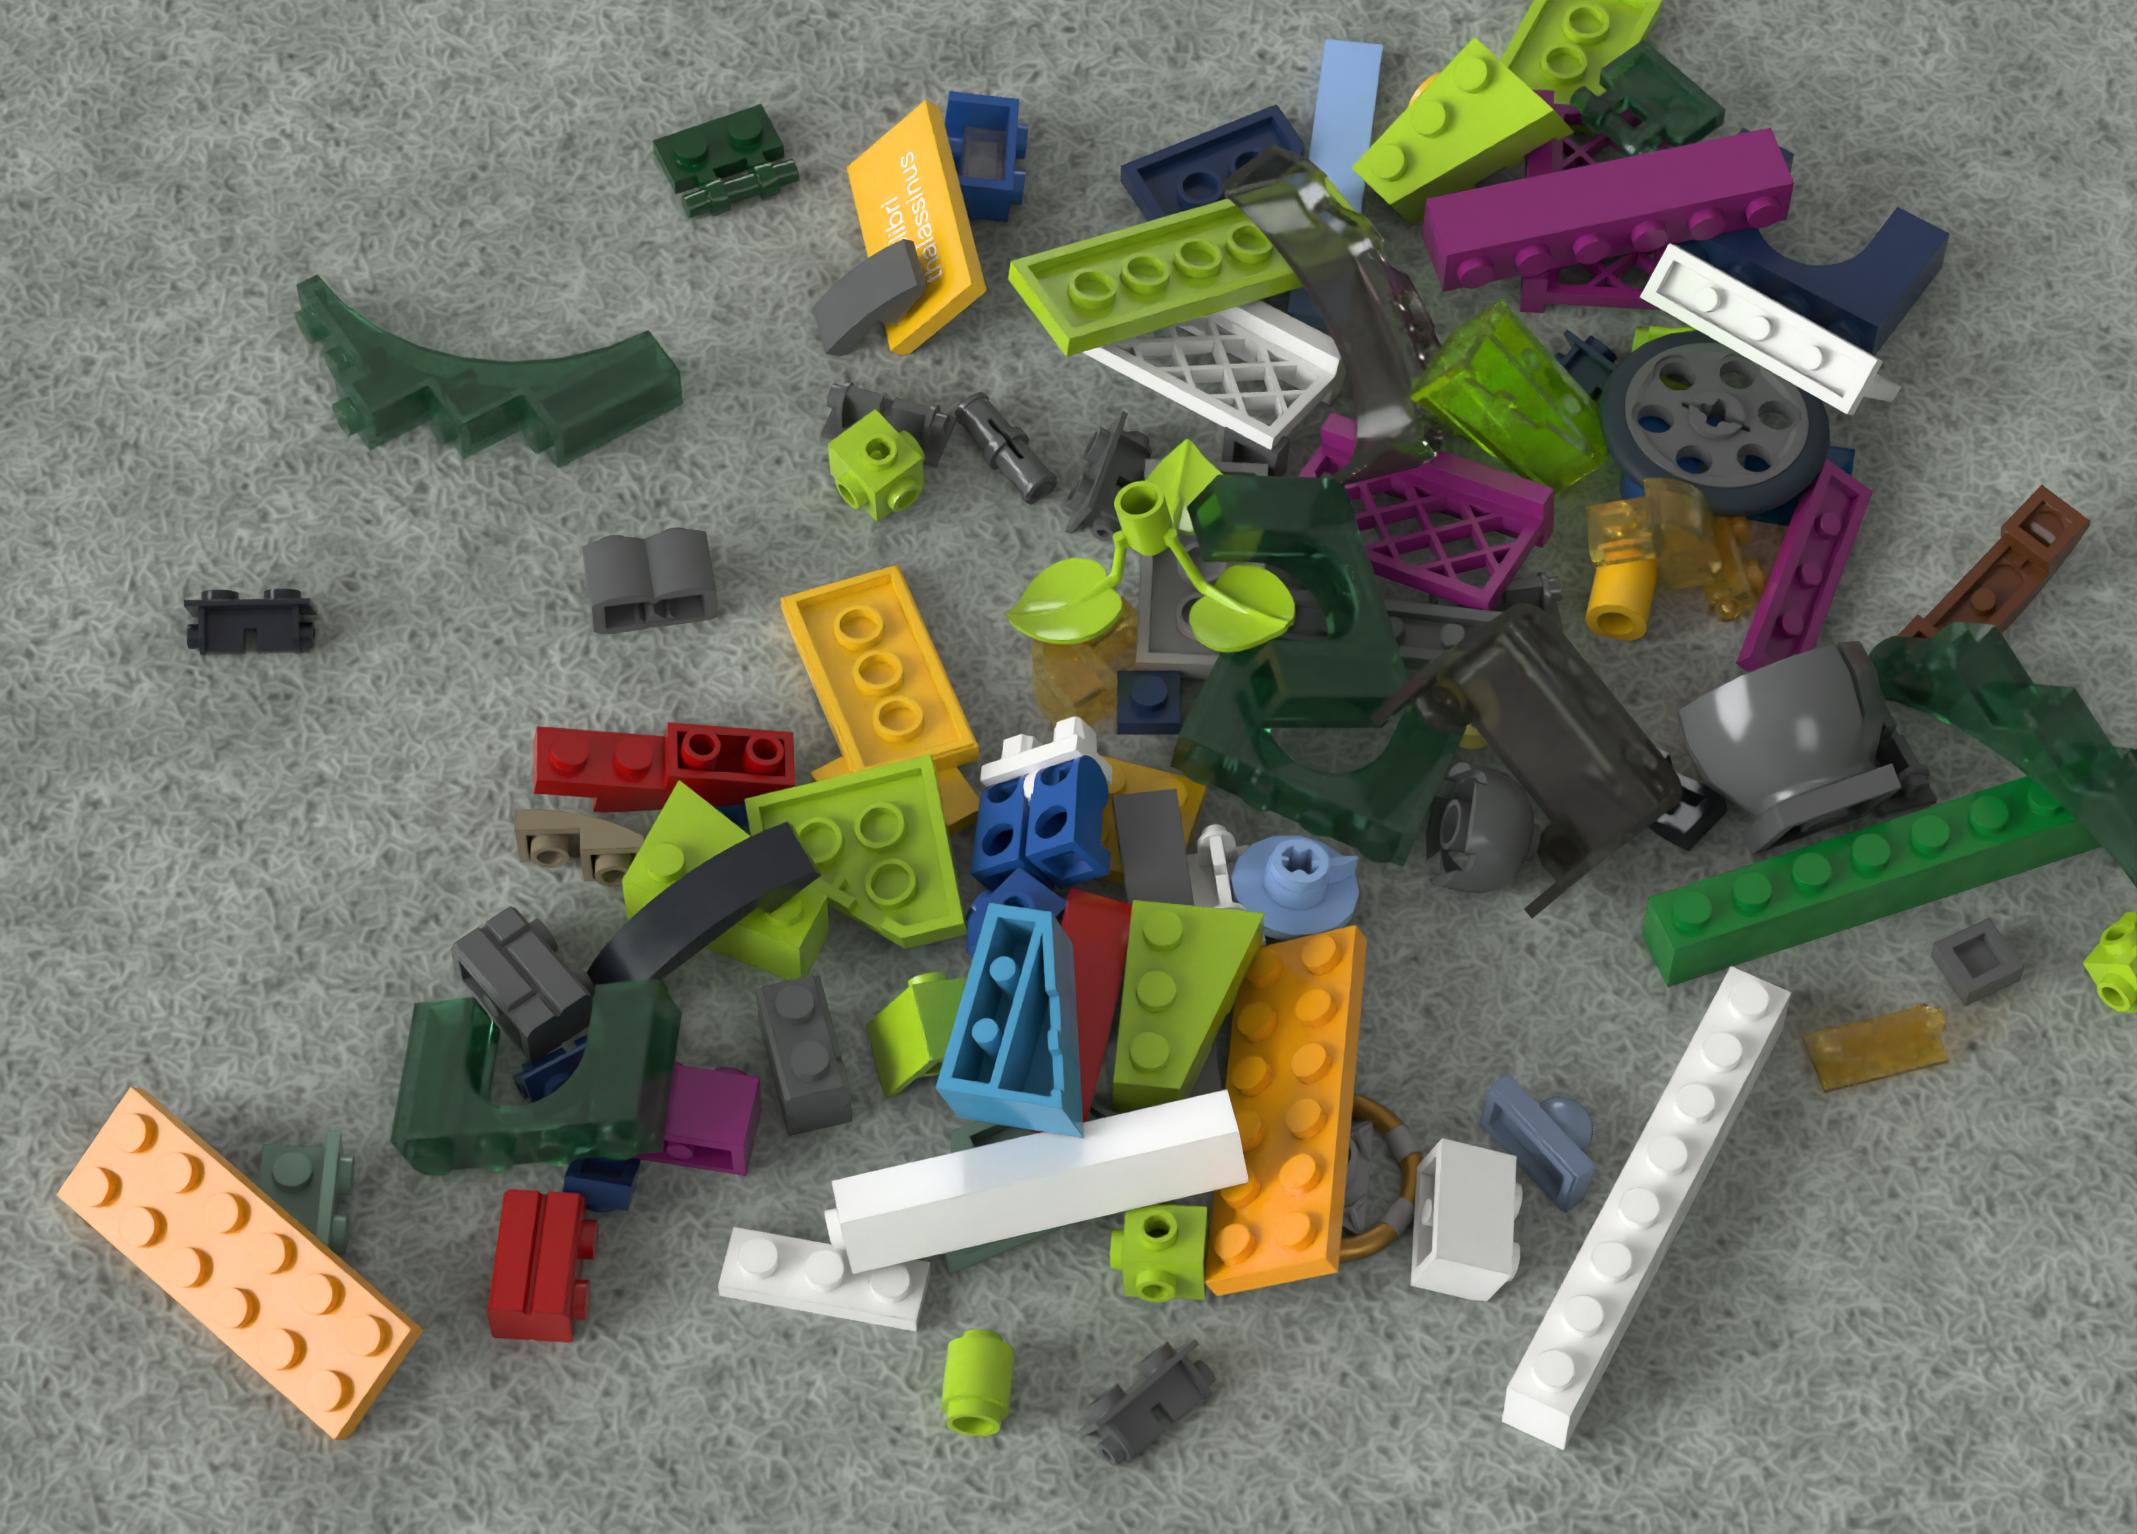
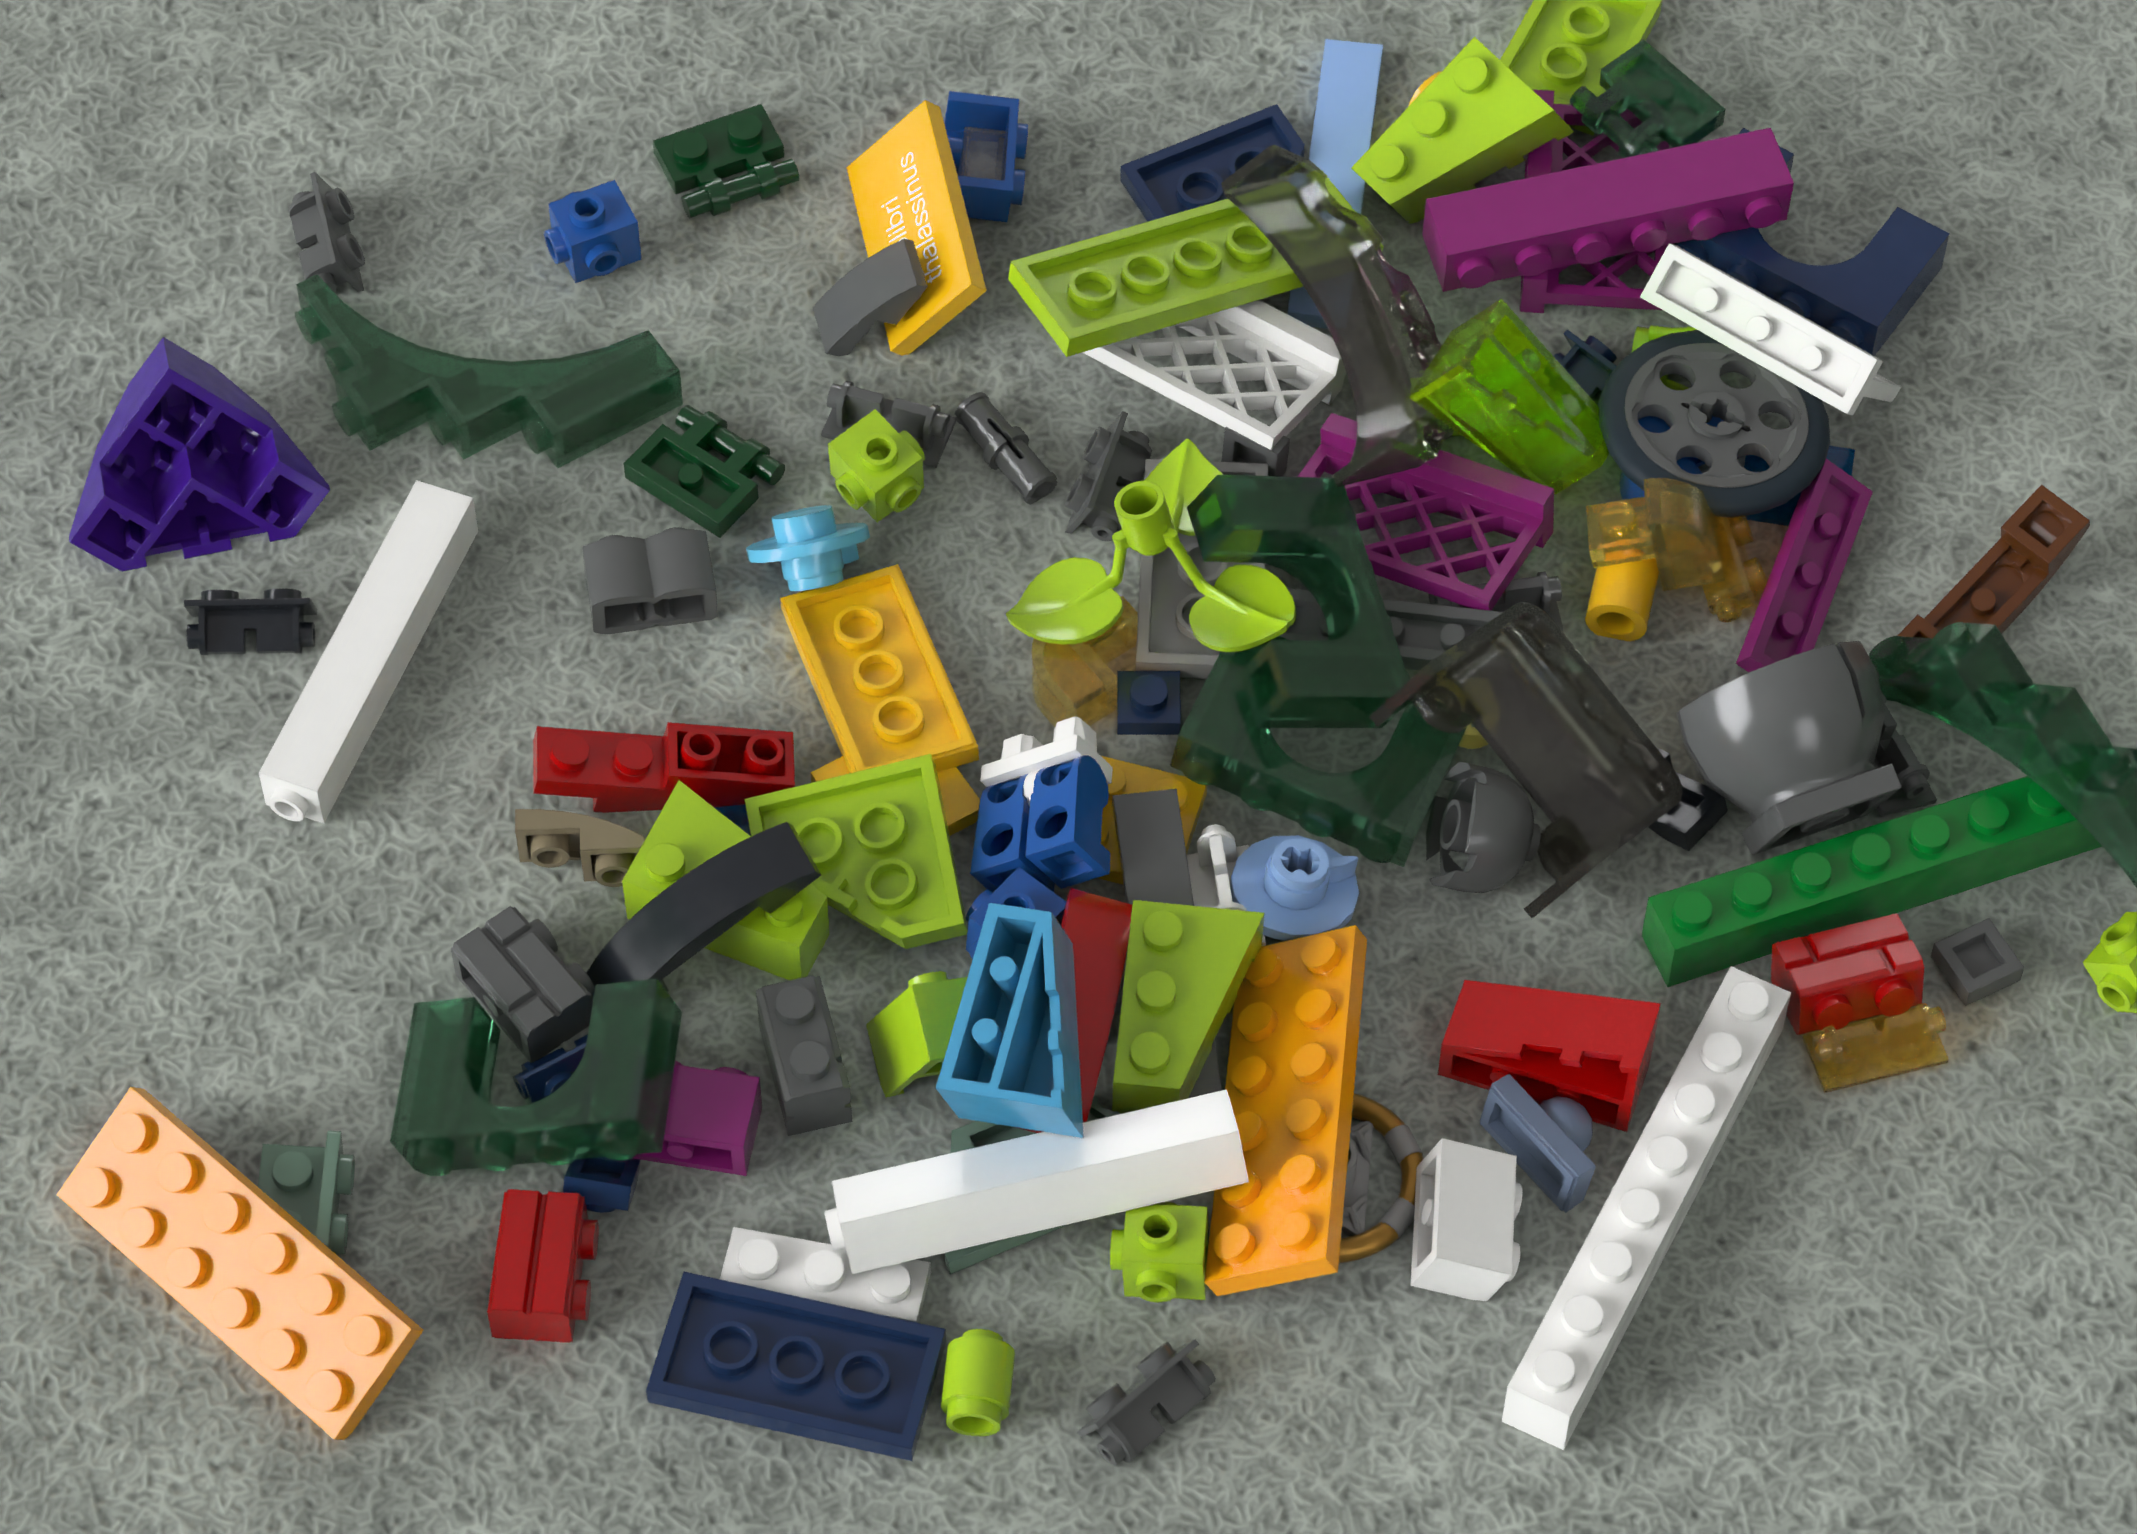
(190, 468): none -> dark purple brick
(324, 219): none -> dark grey hinge
(368, 653): none -> white brick
(593, 232): none -> blue brick
(696, 482): none -> dark green plate
(797, 1366): none -> dark blue plate
(810, 547): none -> medium azure piece
(1553, 1045): none -> red wedge
(1848, 974): none -> red brick

